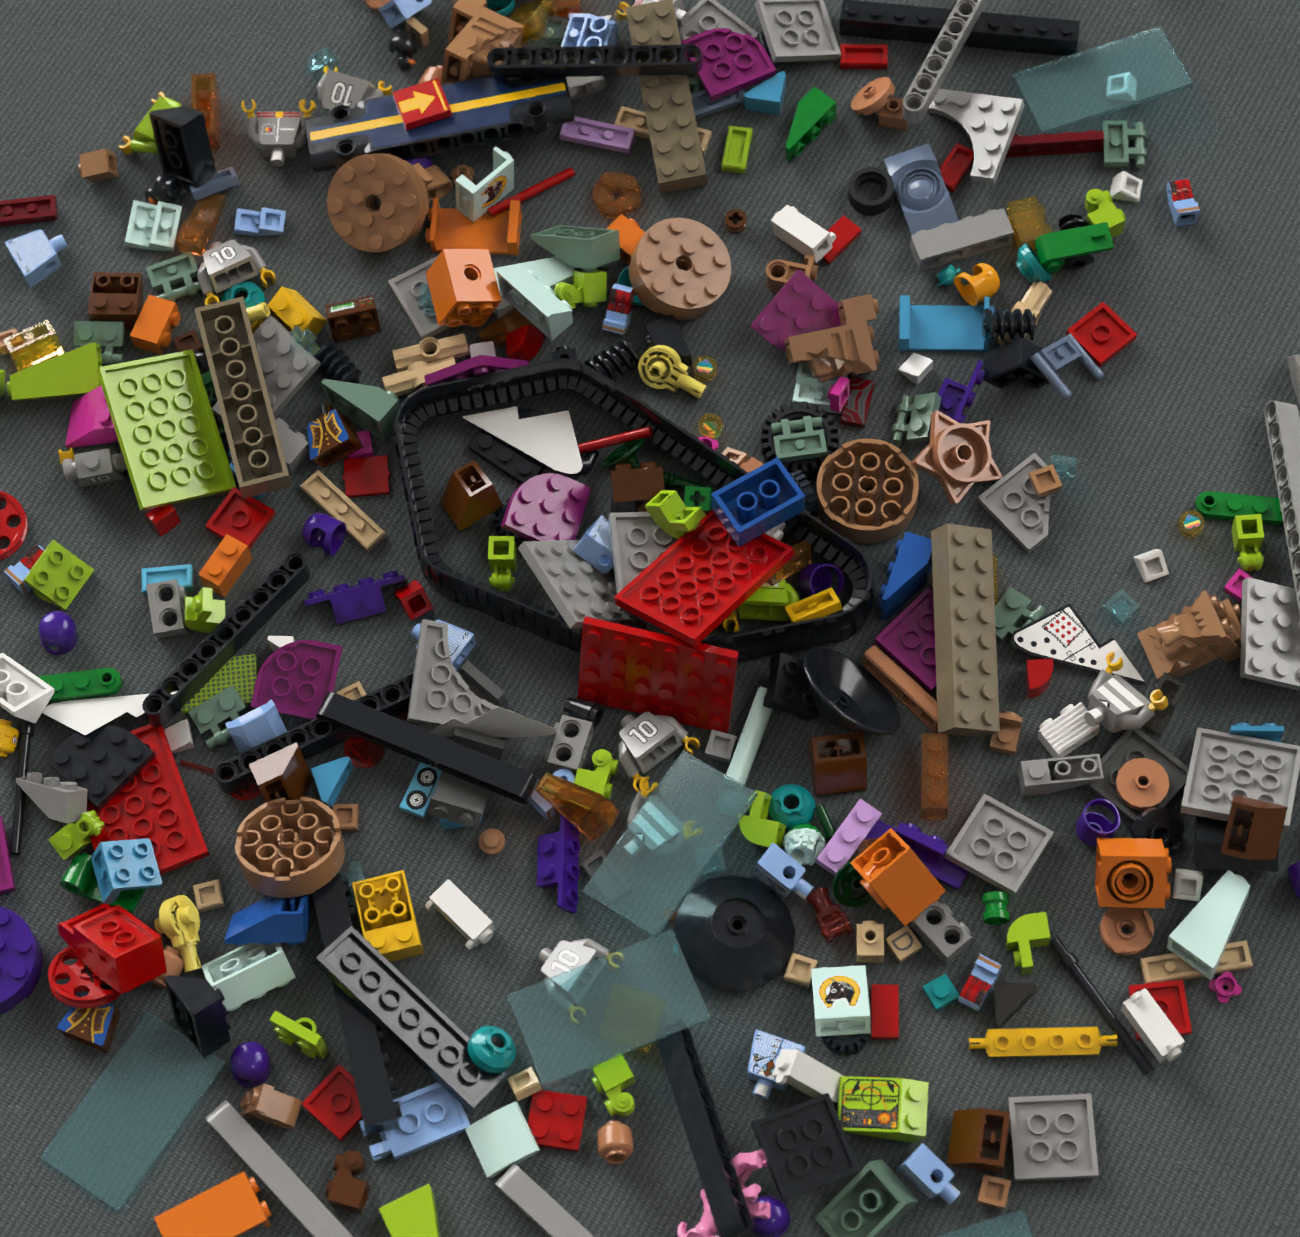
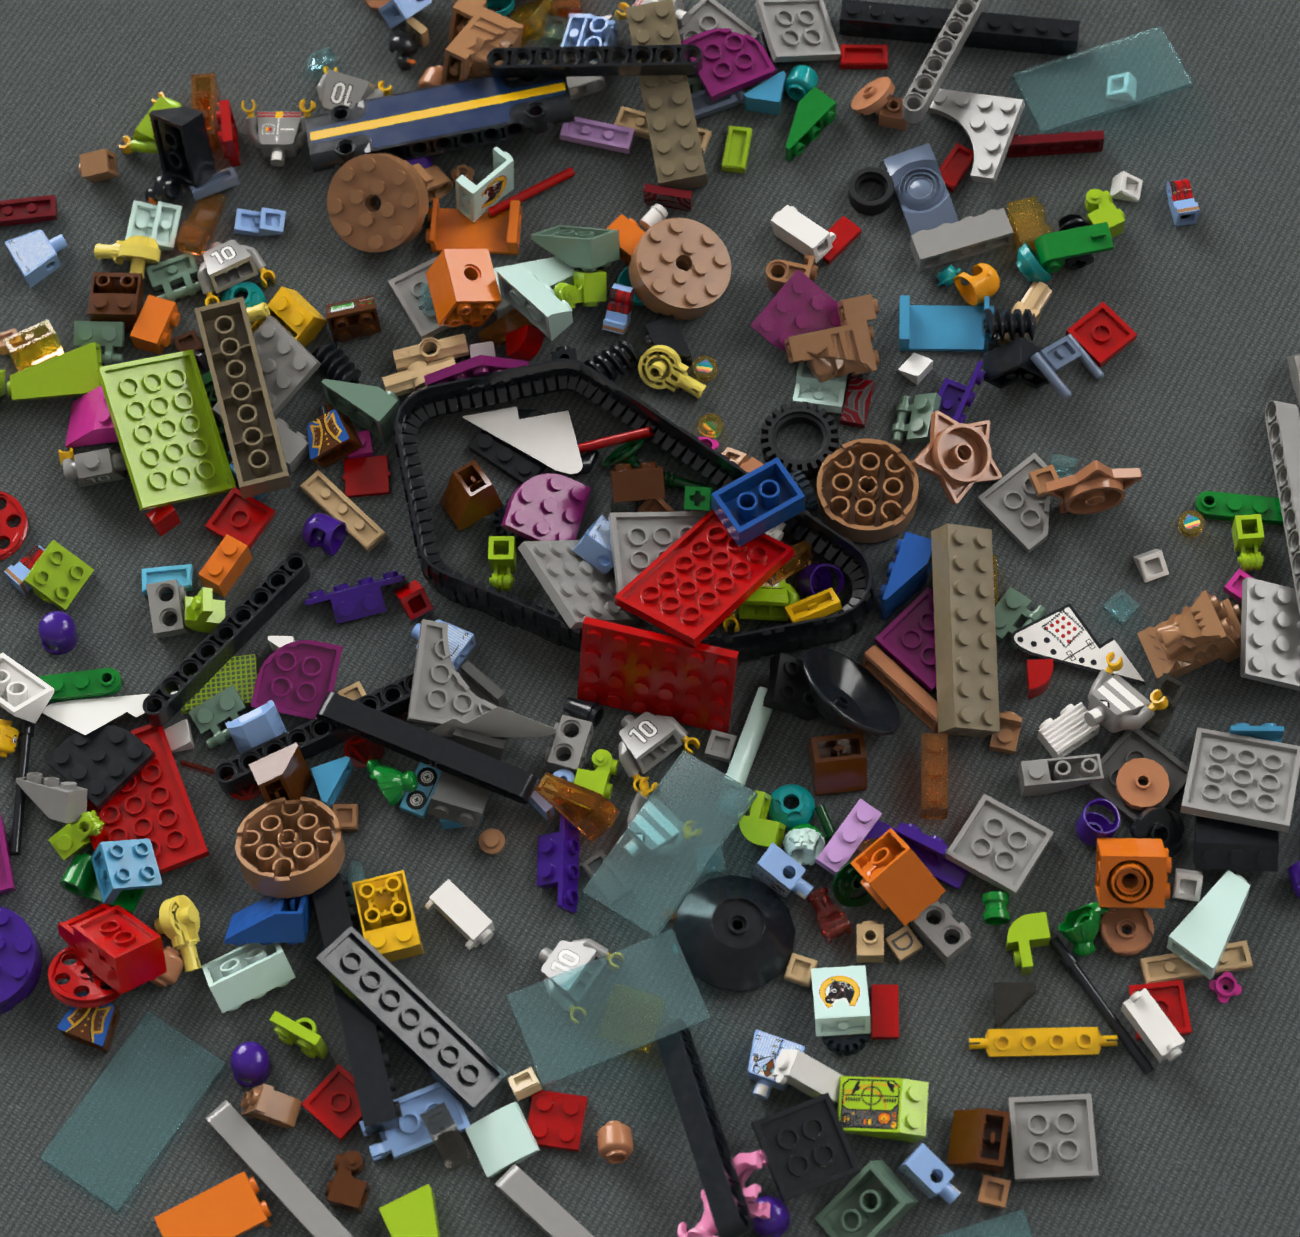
(137, 249): none -> light yellow pin
(199, 1012): black slope -> none
(208, 895): tan tile -> none
(228, 135): none -> red plate
(305, 339): clear light blue plate -> none
(392, 781): none -> green hair
(422, 104): red tile -> none
(446, 1137): none -> clear smoke slope
(487, 1055): teal piece -> none
(611, 1079): lime brick -> none
(612, 183): clear orange plate -> none
(654, 215): none -> white piece
(668, 197): none -> dark red tile
(672, 514): lime brick -> none
(729, 221): reddish brown bush -> none
(799, 445): sand green plate -> none
(800, 81): none -> teal head
(839, 394): dark pink plate -> none
(940, 992): teal plate -> none
(980, 983): leg -> none
(1082, 927): none -> green hair
(1092, 488): none -> nougat plate
(1116, 144): sand green plate -> none
(1253, 829): reddish brown slope -> none

